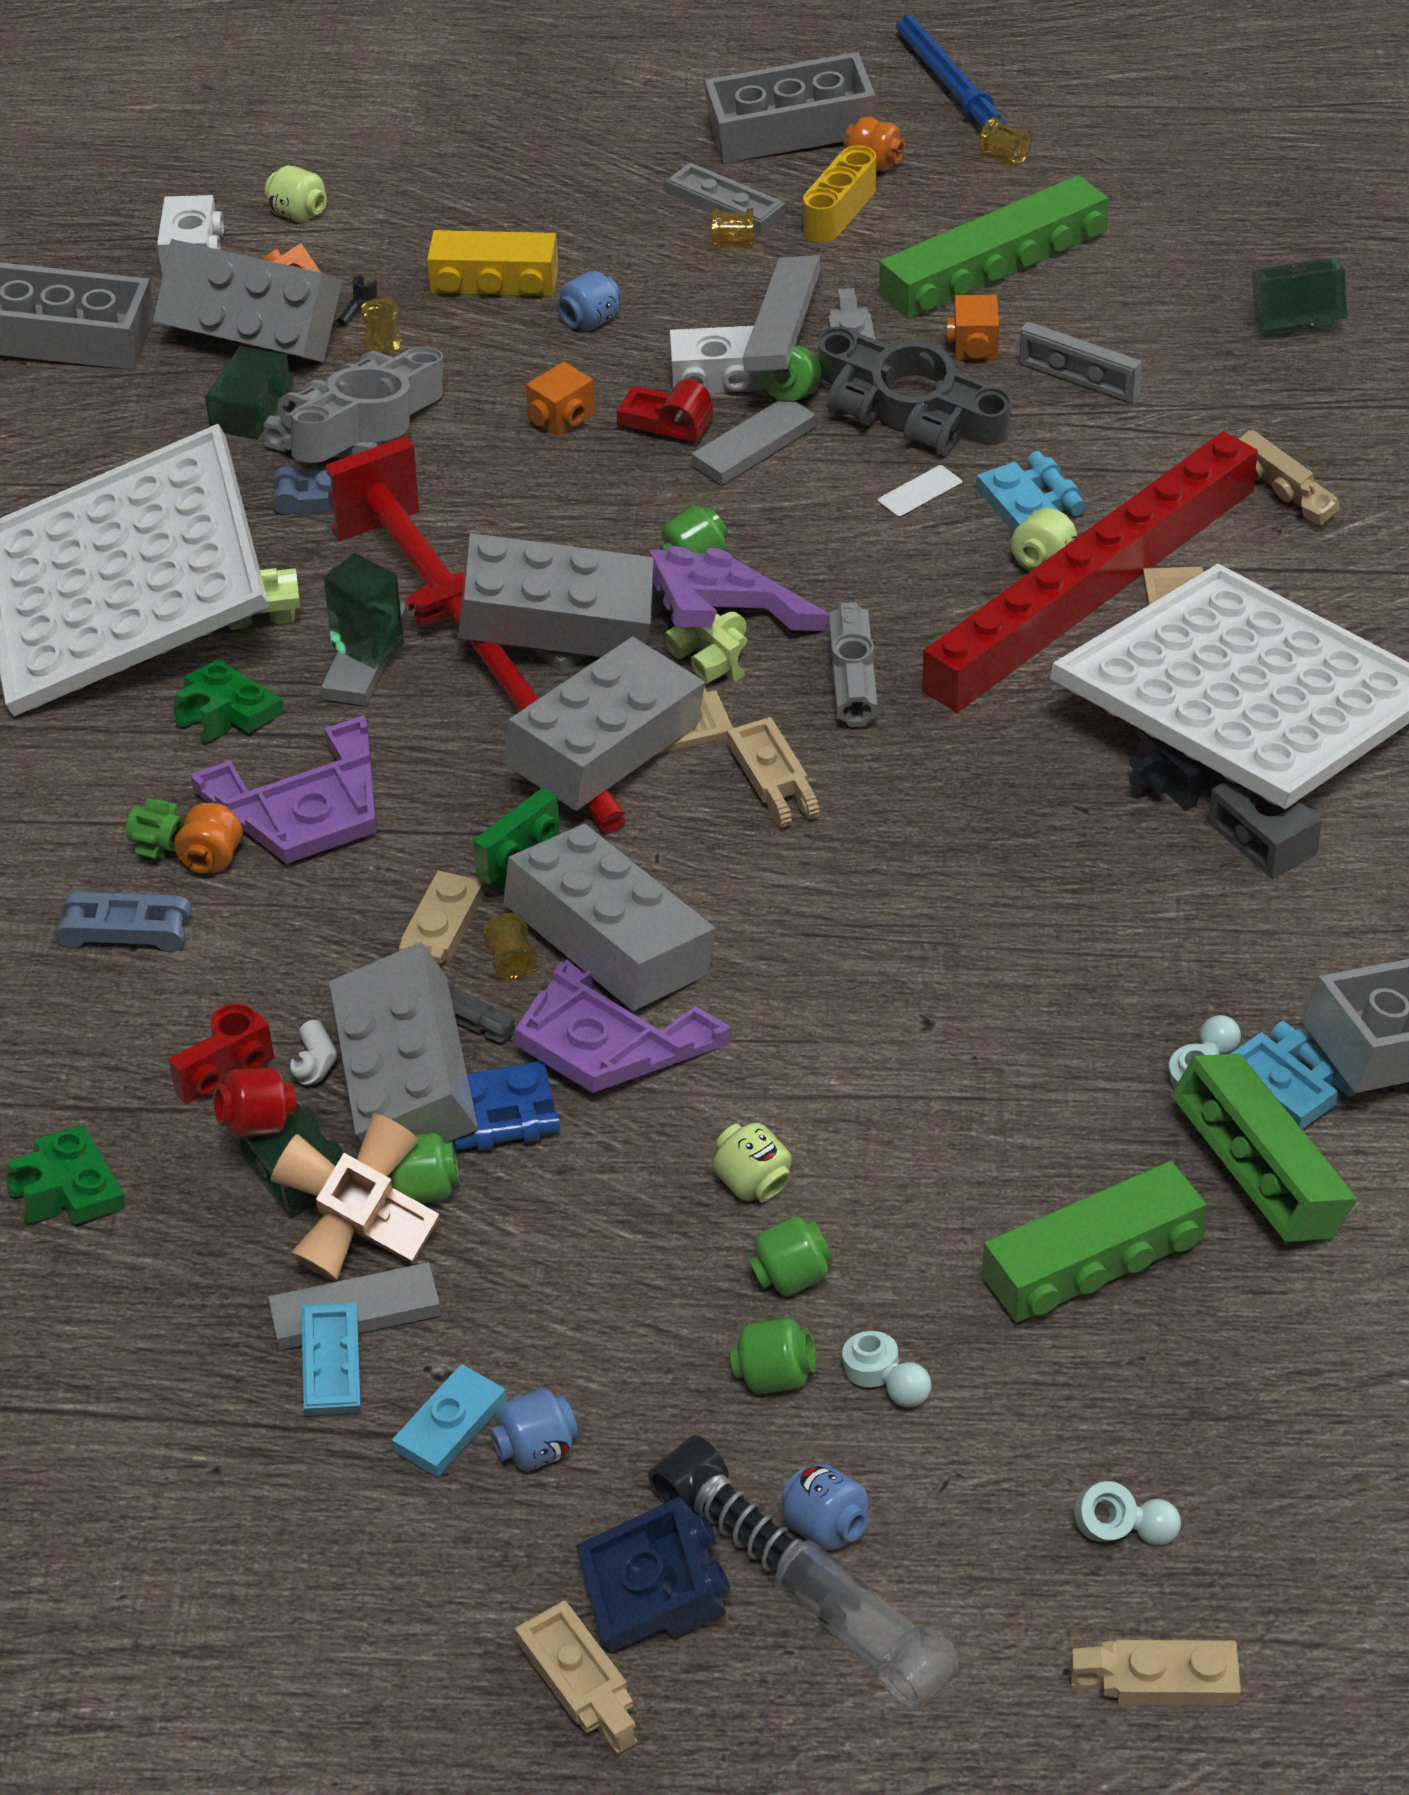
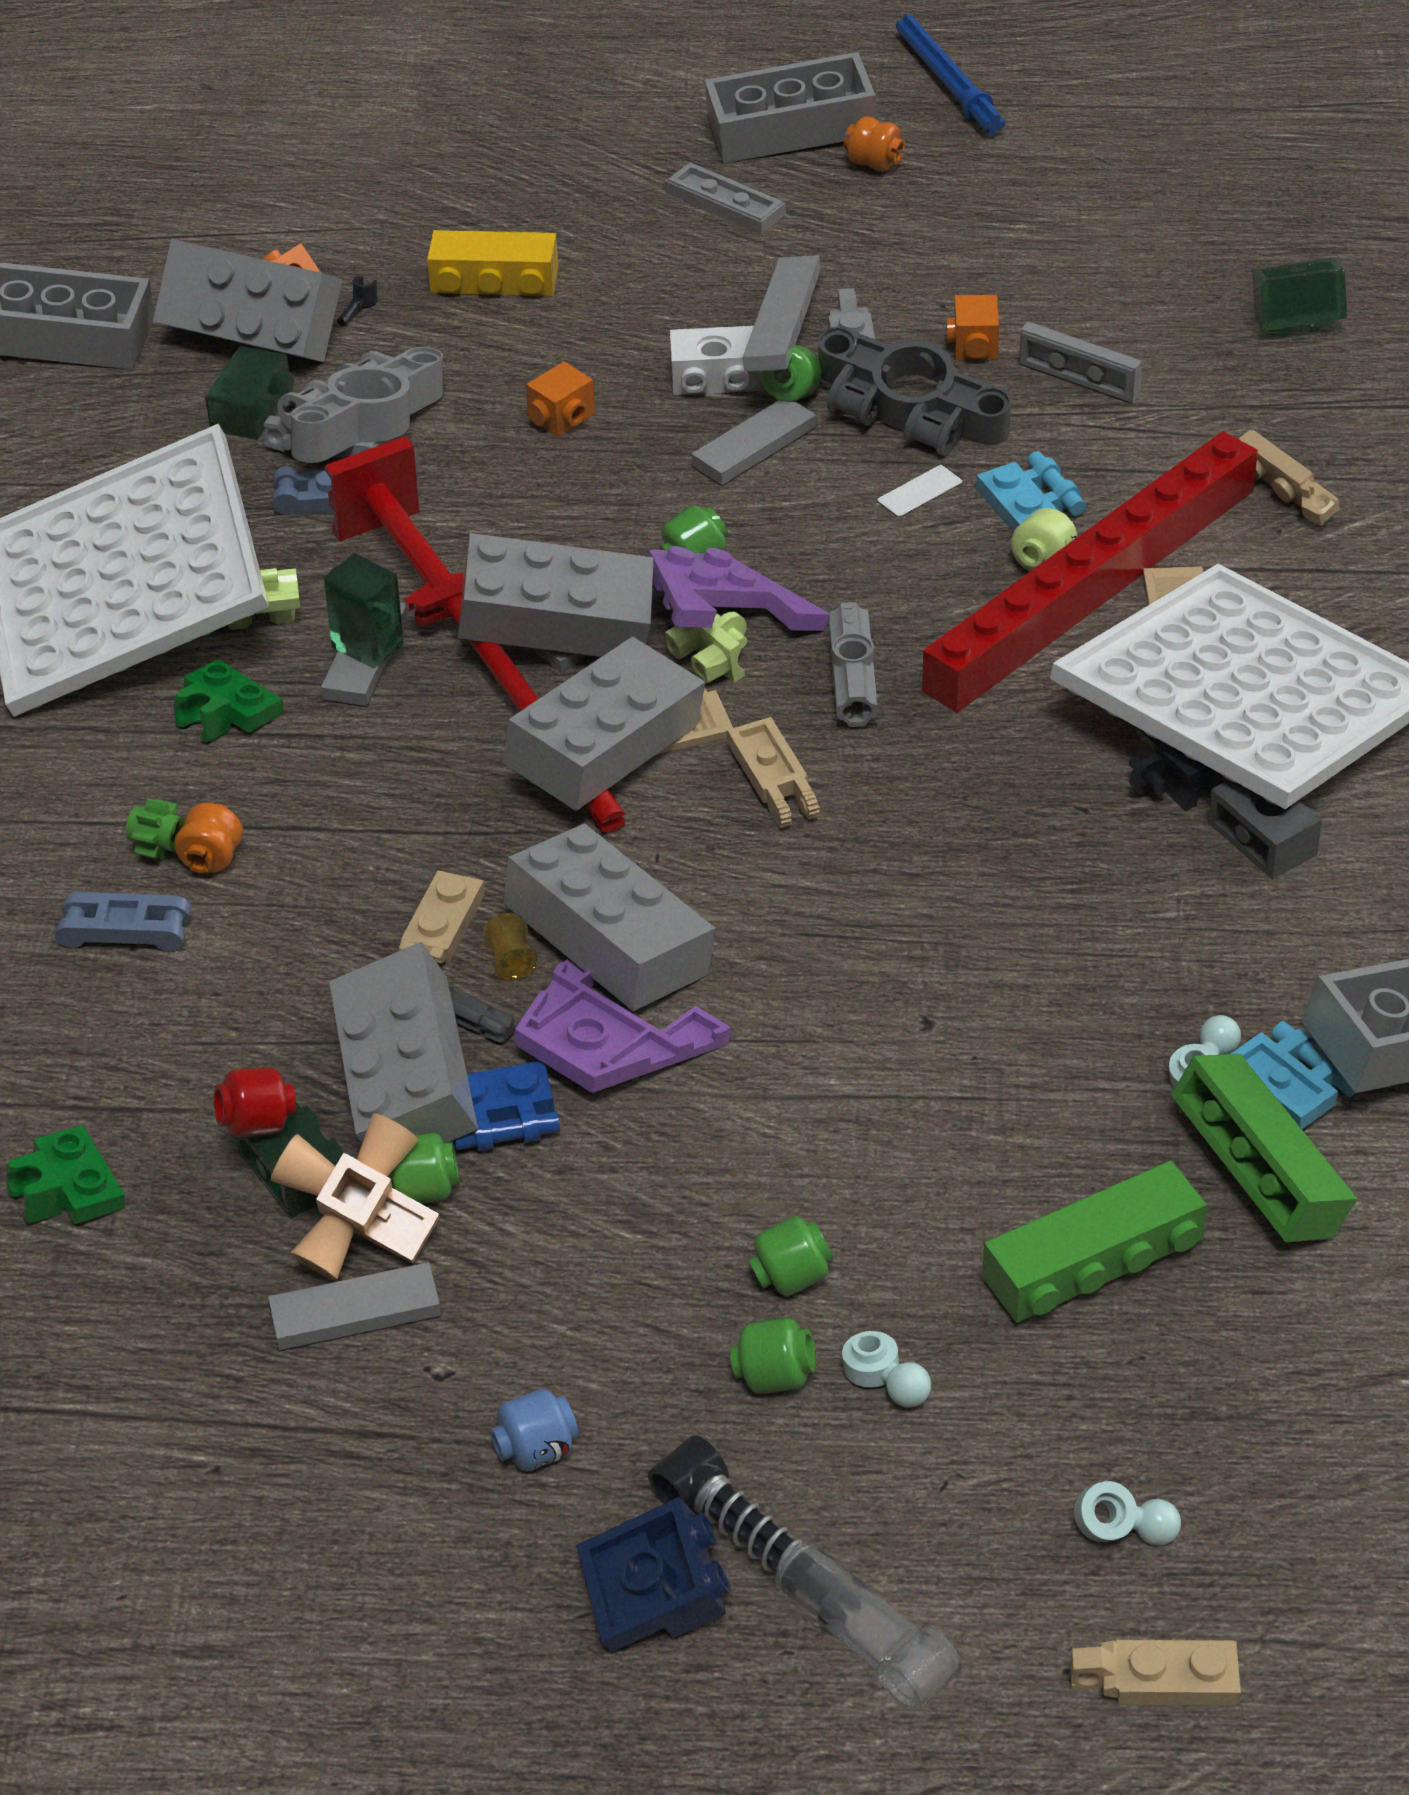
(190, 221): white brick -> none
(237, 1042): red plate -> none
(294, 194): yellowish green head -> none
(308, 809): medium lavender wing -> none
(320, 1054): white arm -> none
(330, 1359): medium azure plate -> none
(381, 325): clear yellow bush -> none
(449, 1420): medium azure plate -> none
(520, 829): green plate -> none
(579, 1674): tan hinge -> none
(588, 301): medium blue head -> none
(678, 414): red plate -> none
(733, 226): clear yellow bush -> none
(752, 1162): yellowish green head -> none
(825, 1506): medium blue head -> none
(839, 194): yellow beam -> none
(993, 246): bright green brick -> none
(1005, 141): clear yellow bush -> none

